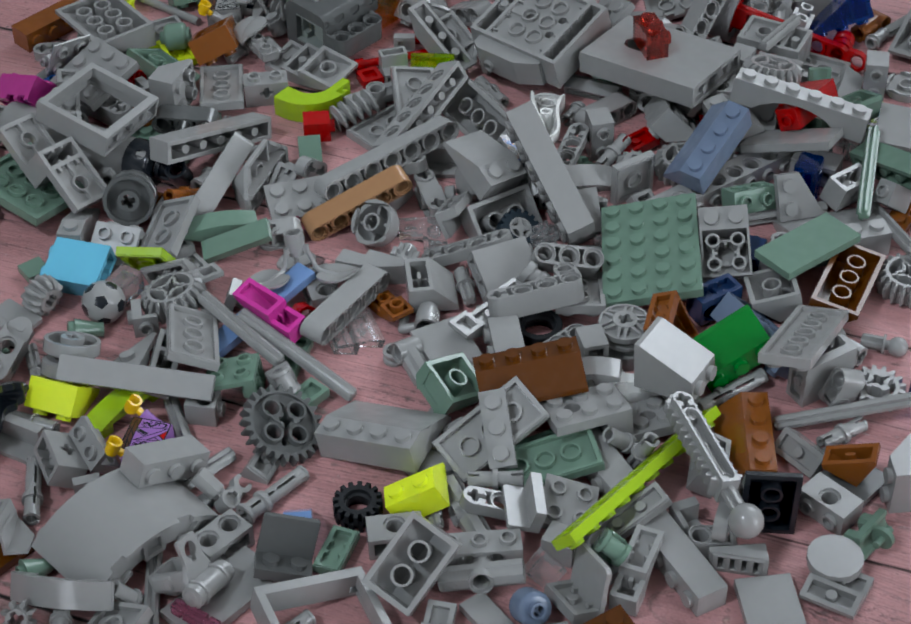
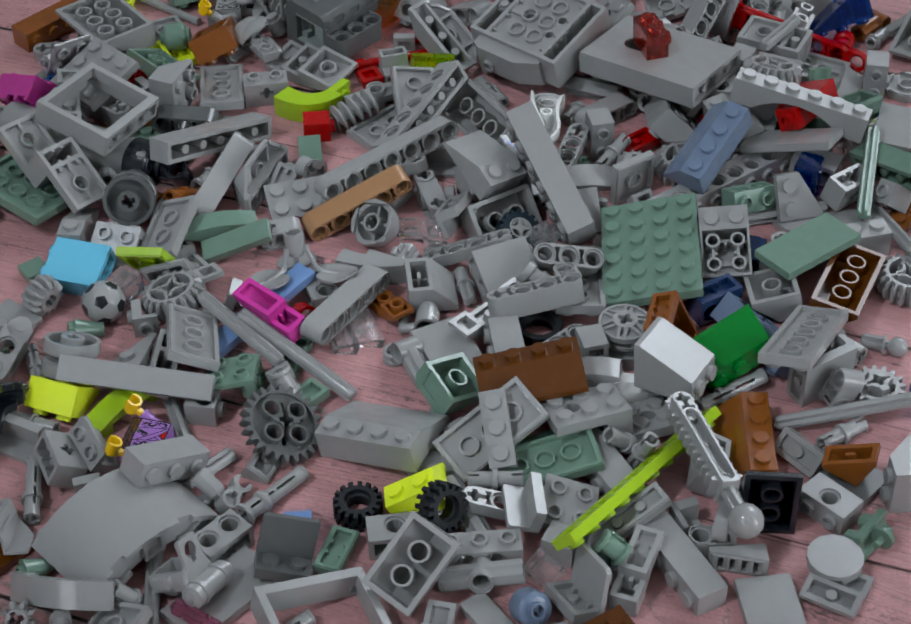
(453, 504): none -> black tyre

